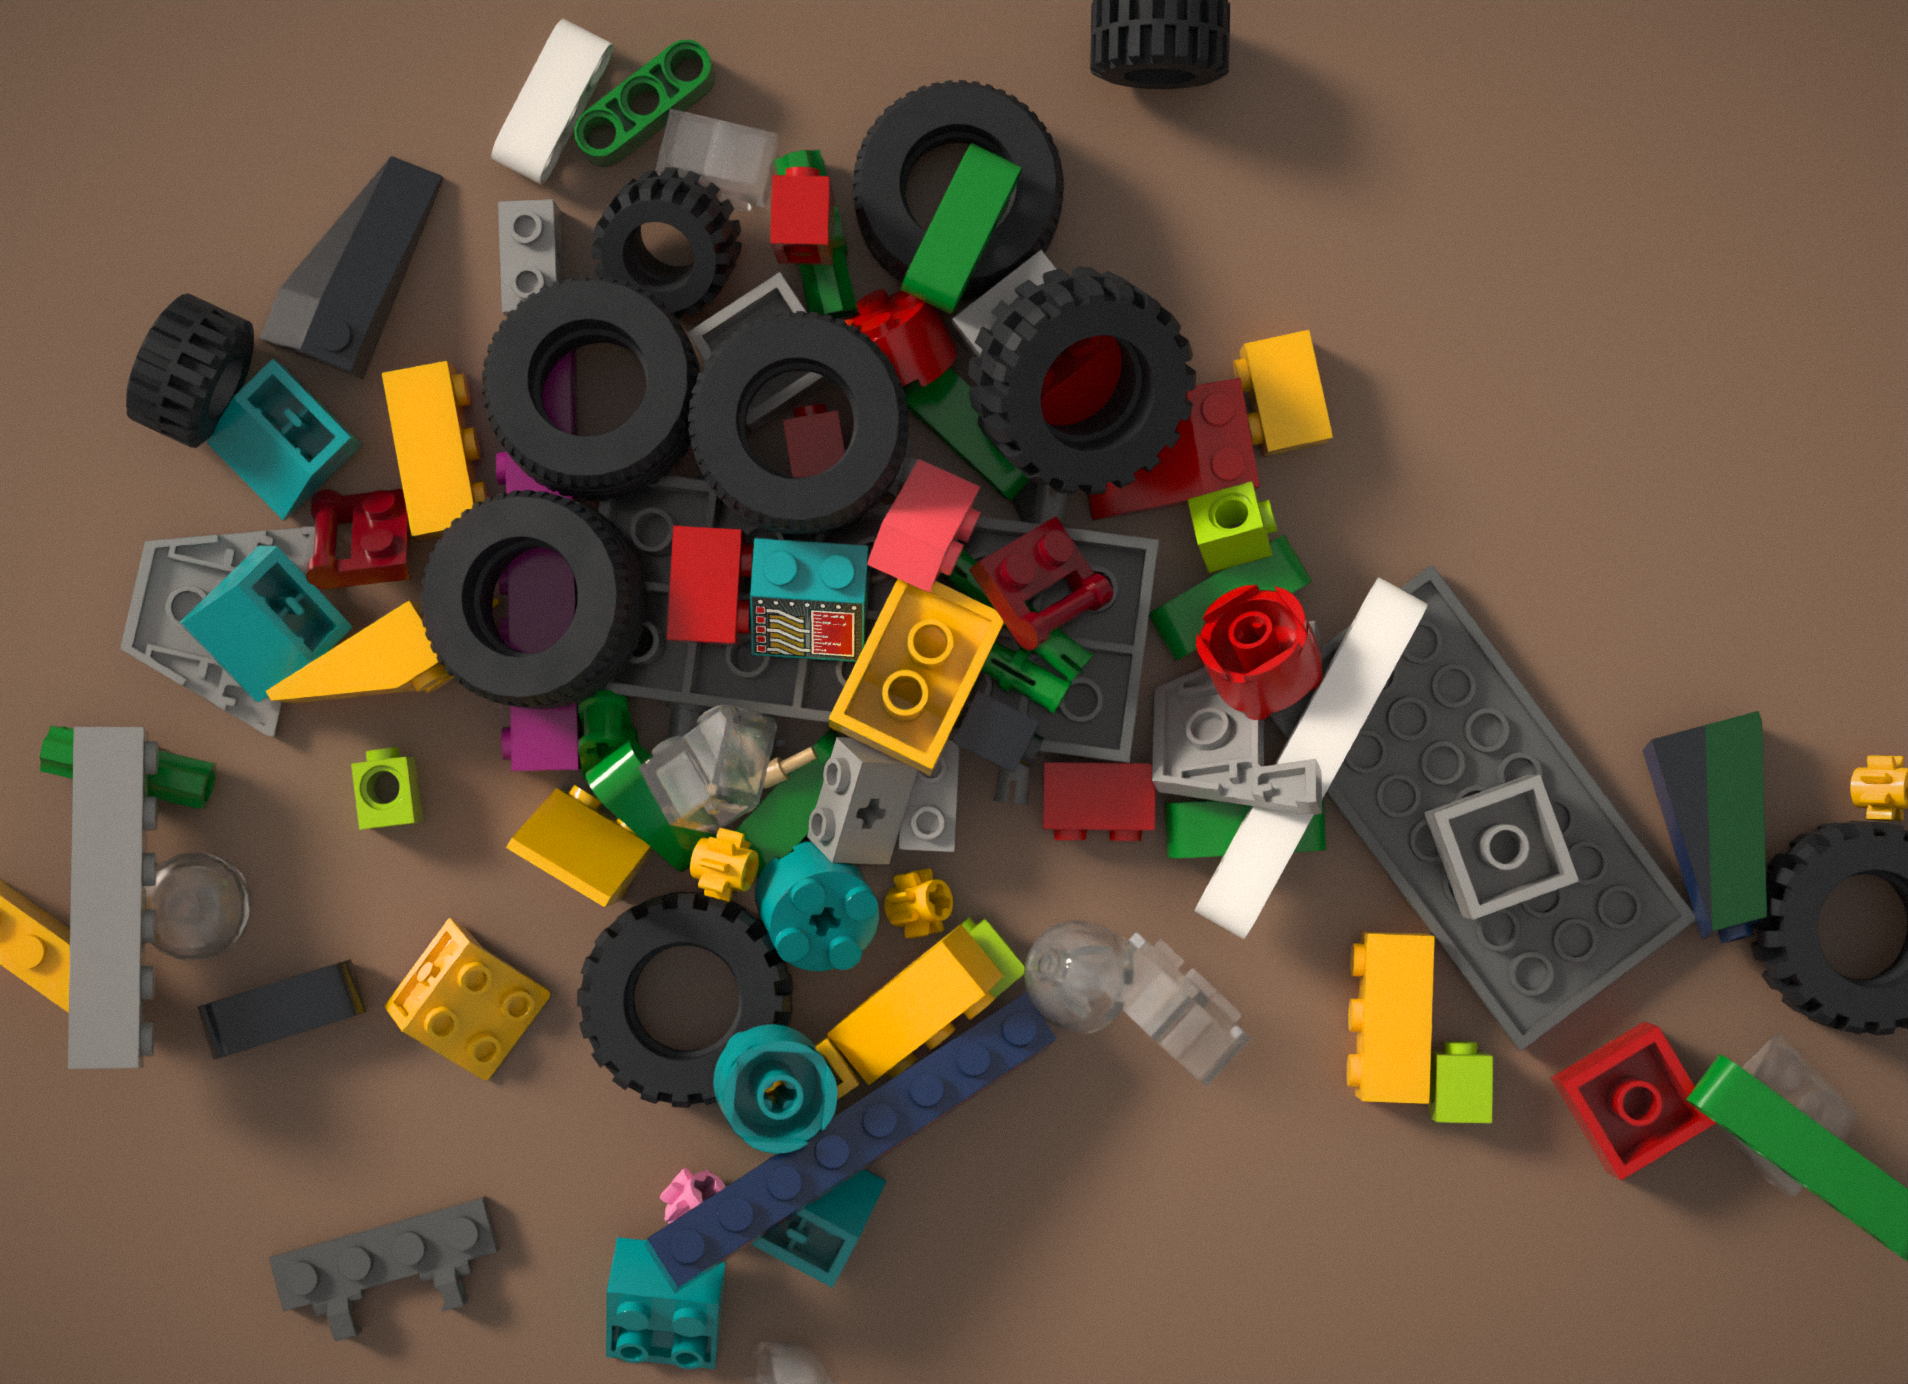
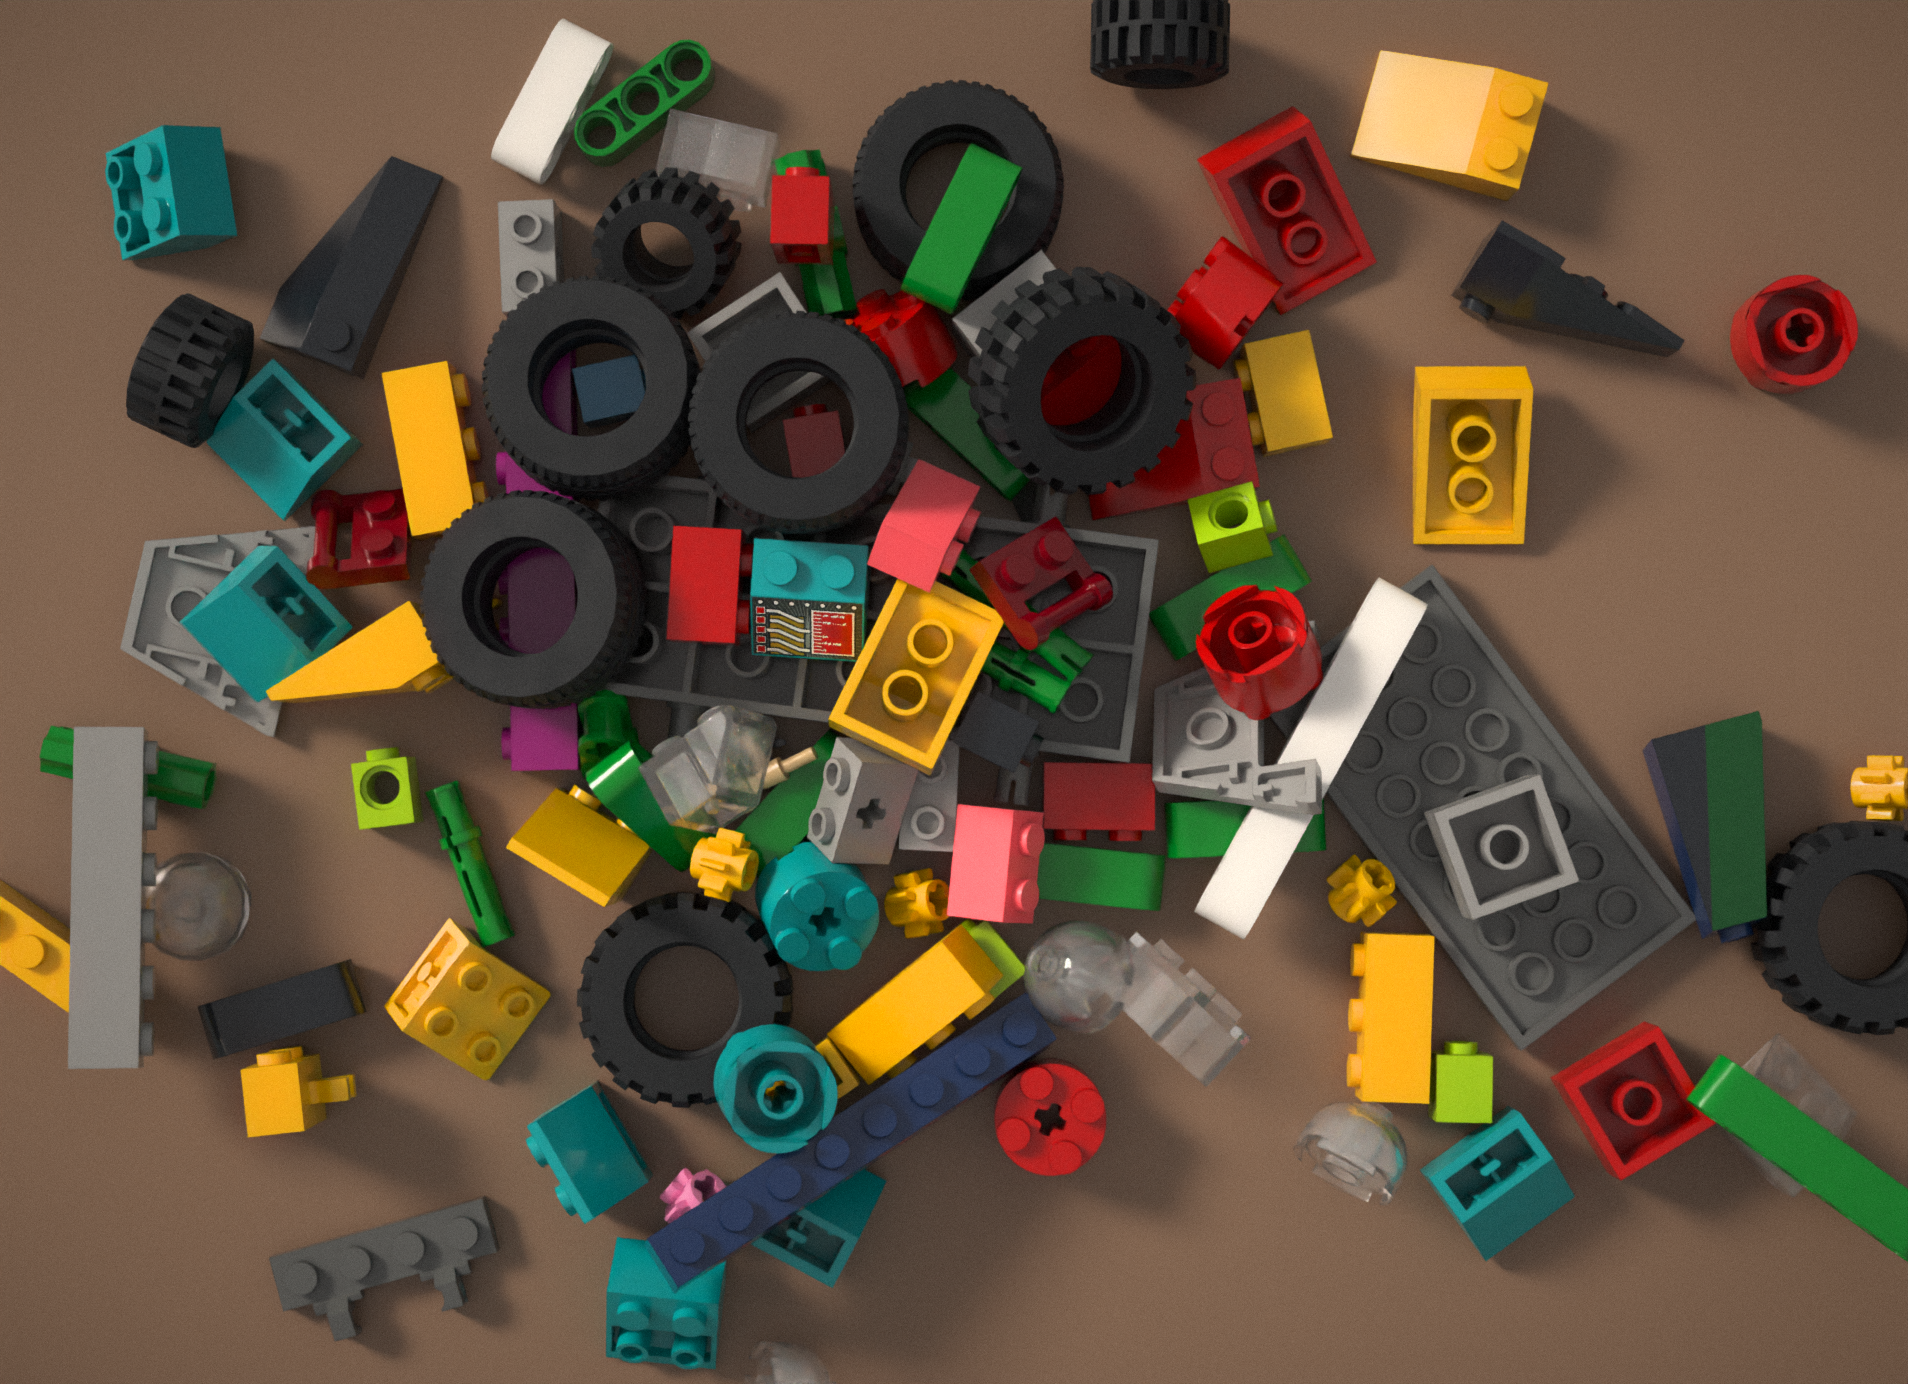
(170, 192): none -> teal slope
(288, 1091): none -> yellow brick
(470, 863): none -> green pin
(588, 1153): none -> teal slope
(610, 390): none -> dark azure brick
(995, 864): none -> coral brick
(1060, 1147): none -> red brick
(1101, 876): none -> green beam
(1223, 302): none -> red brick
(1288, 207): none -> red slope
(1356, 1149): none -> clear cylinder
(1361, 890): none -> yellow gear
(1450, 122): none -> yellow slope
(1471, 454): none -> yellow slope
(1498, 1182): none -> teal slope
(1524, 287): none -> black wedge
(1797, 304): none -> red brick

